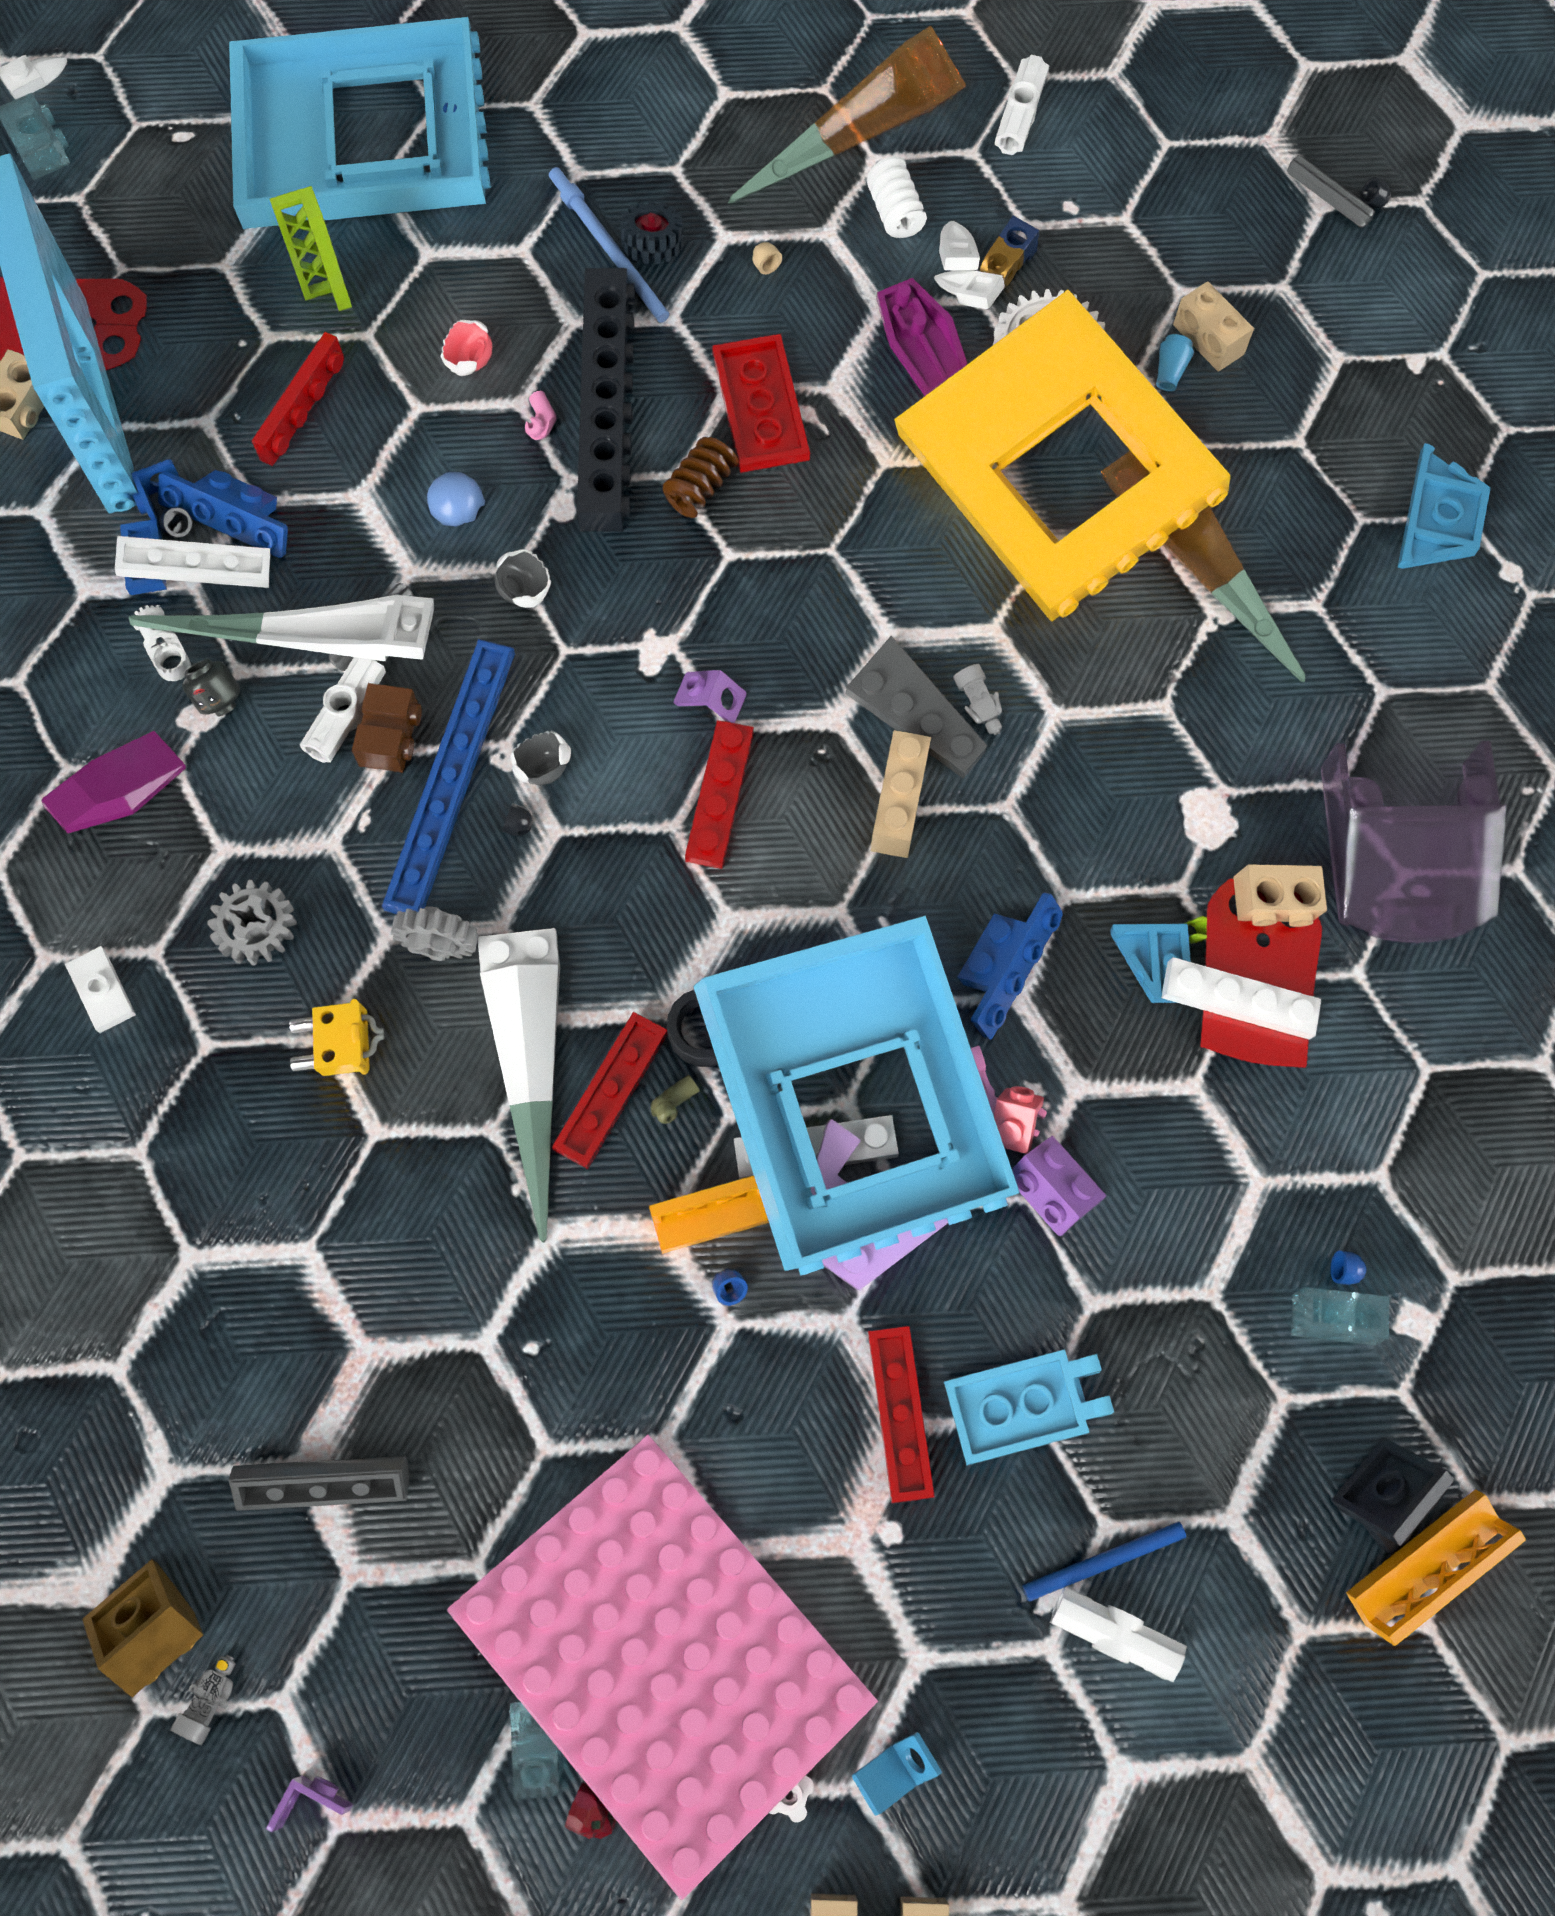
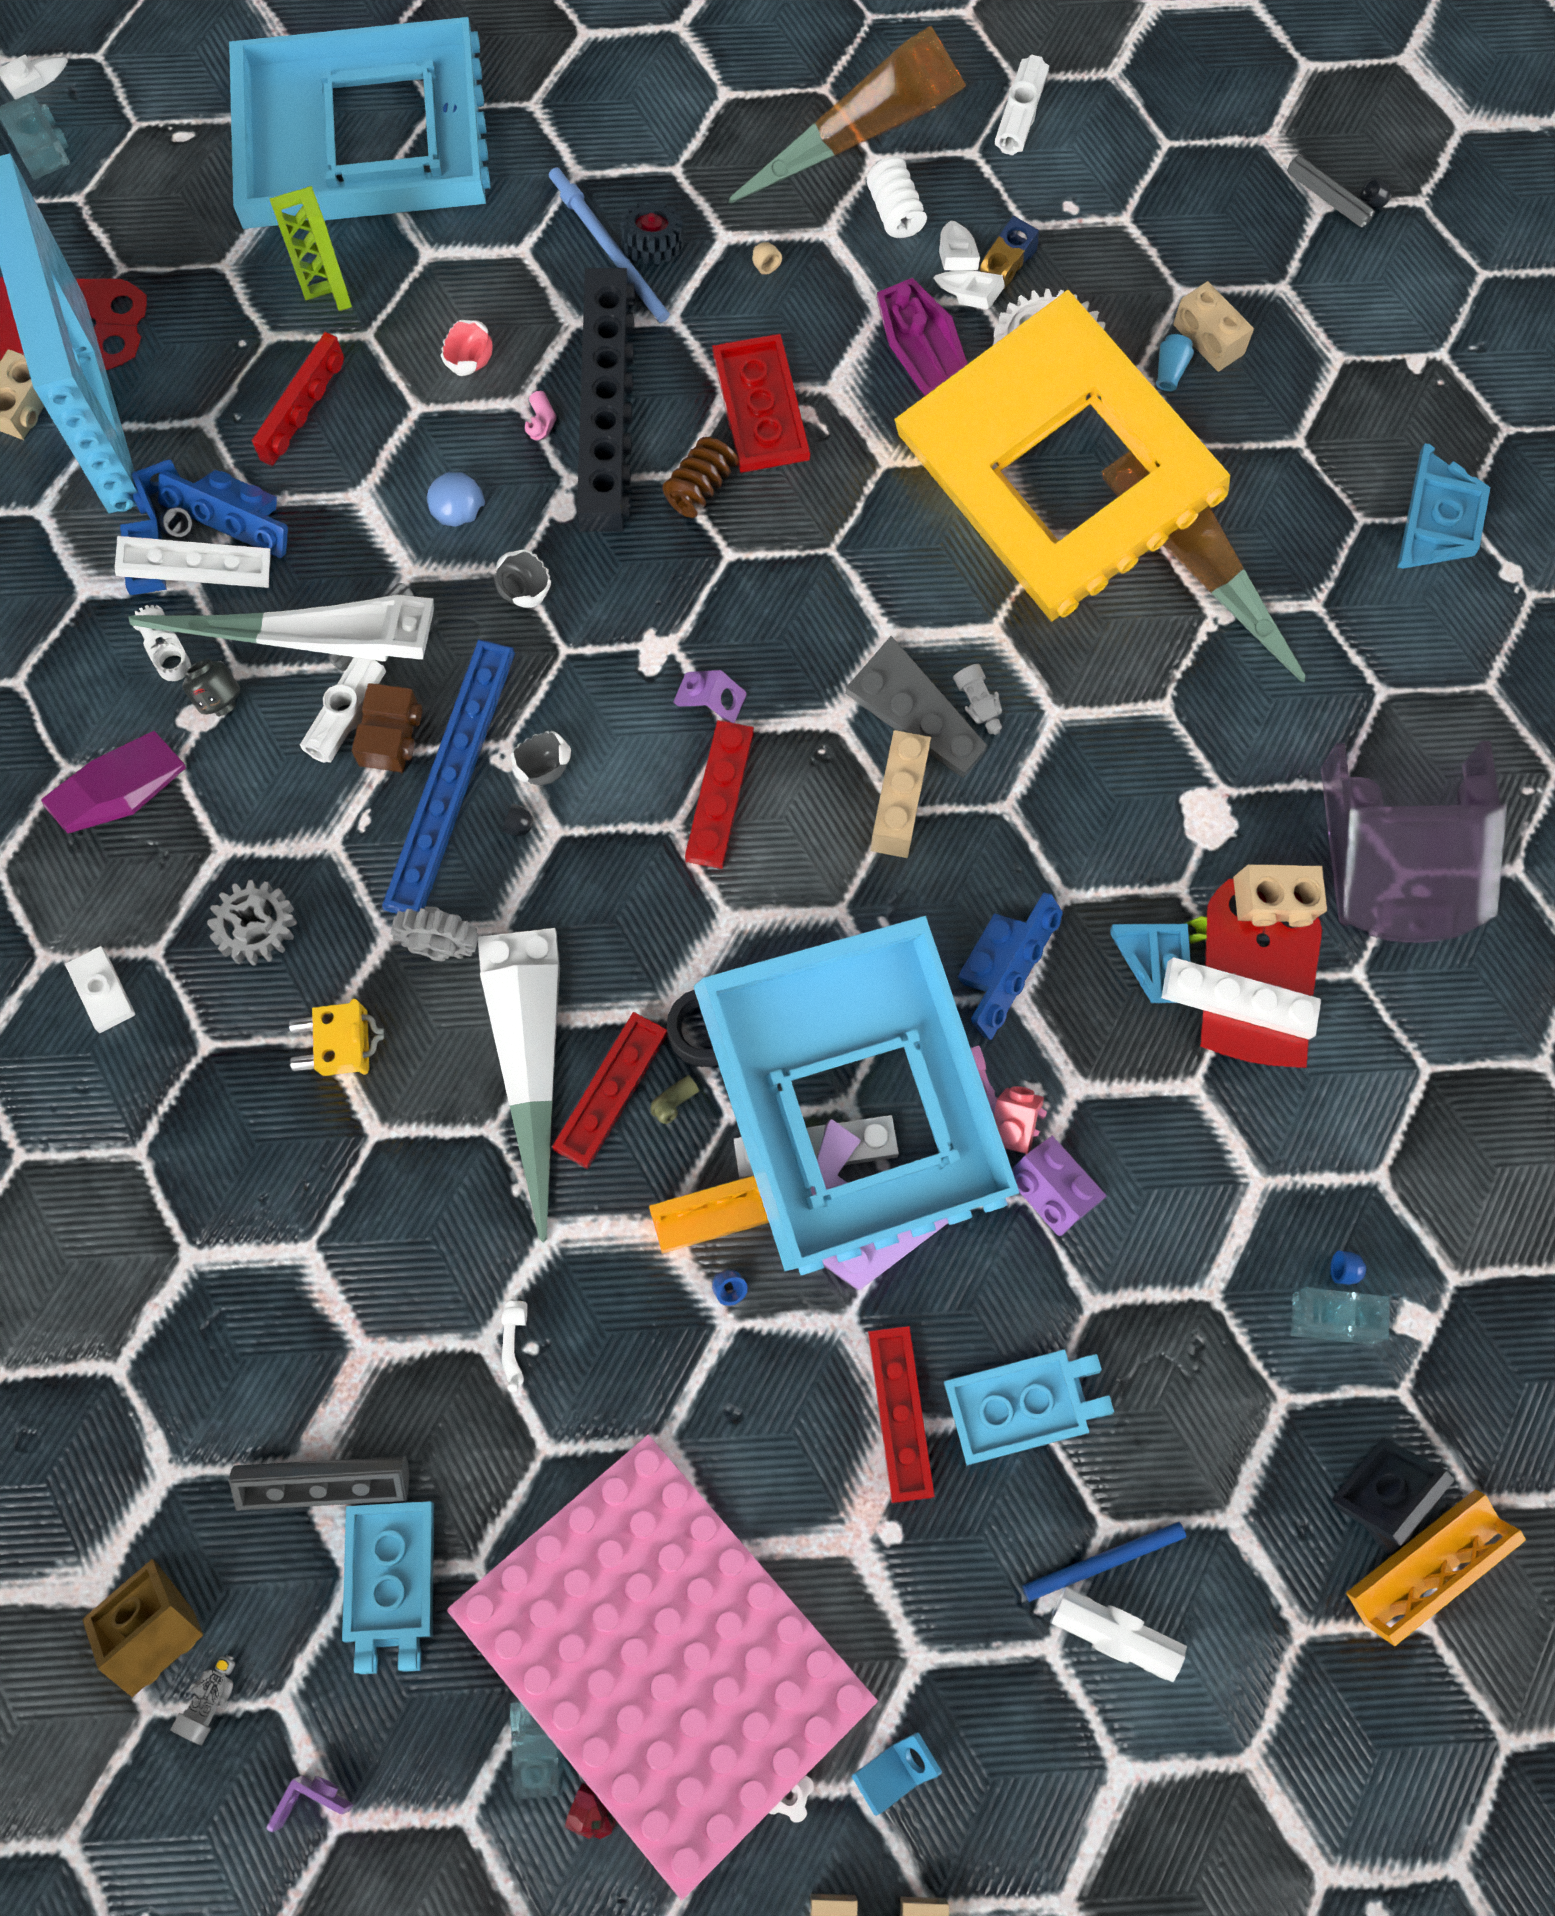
(388, 1581): none -> medium azure tile
(514, 1314): none -> white piece

